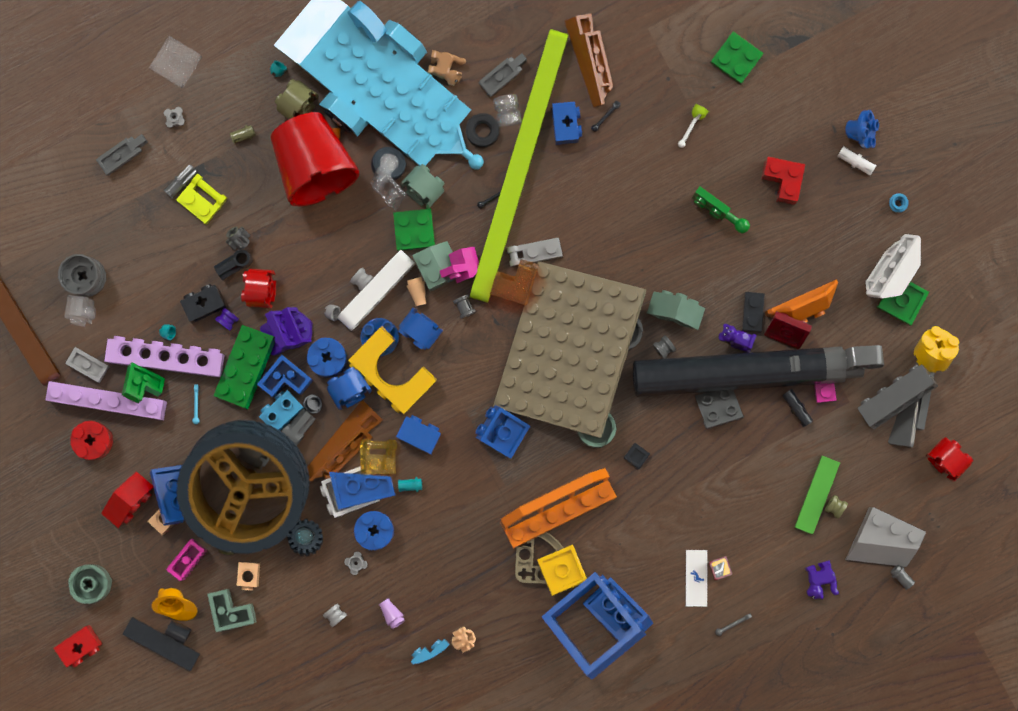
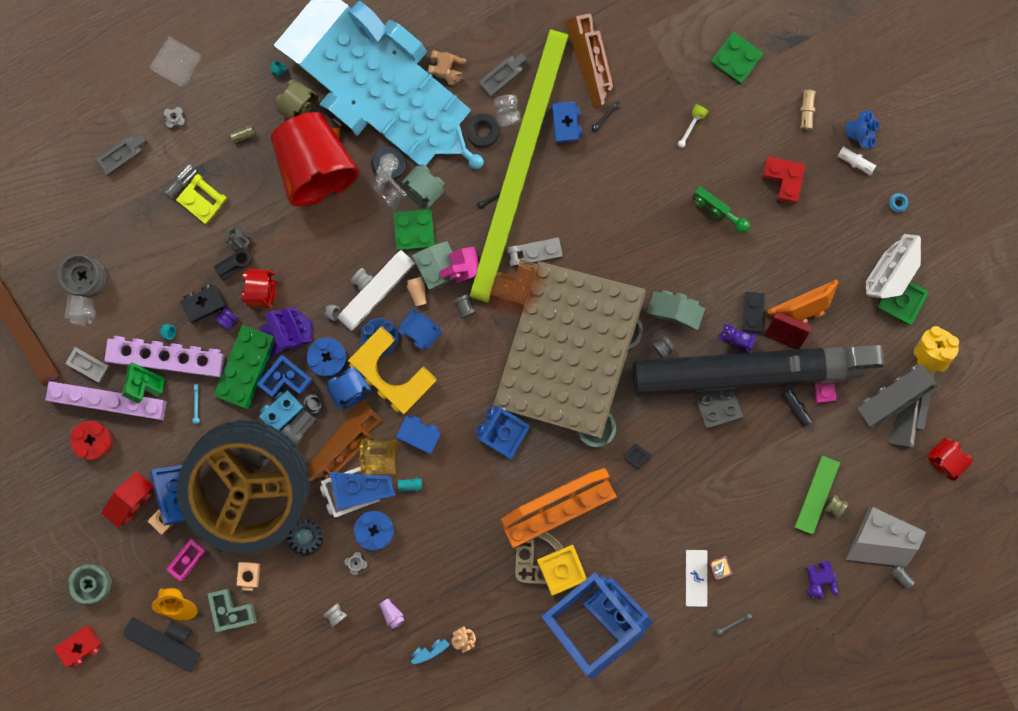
(807, 109): none -> tan pin

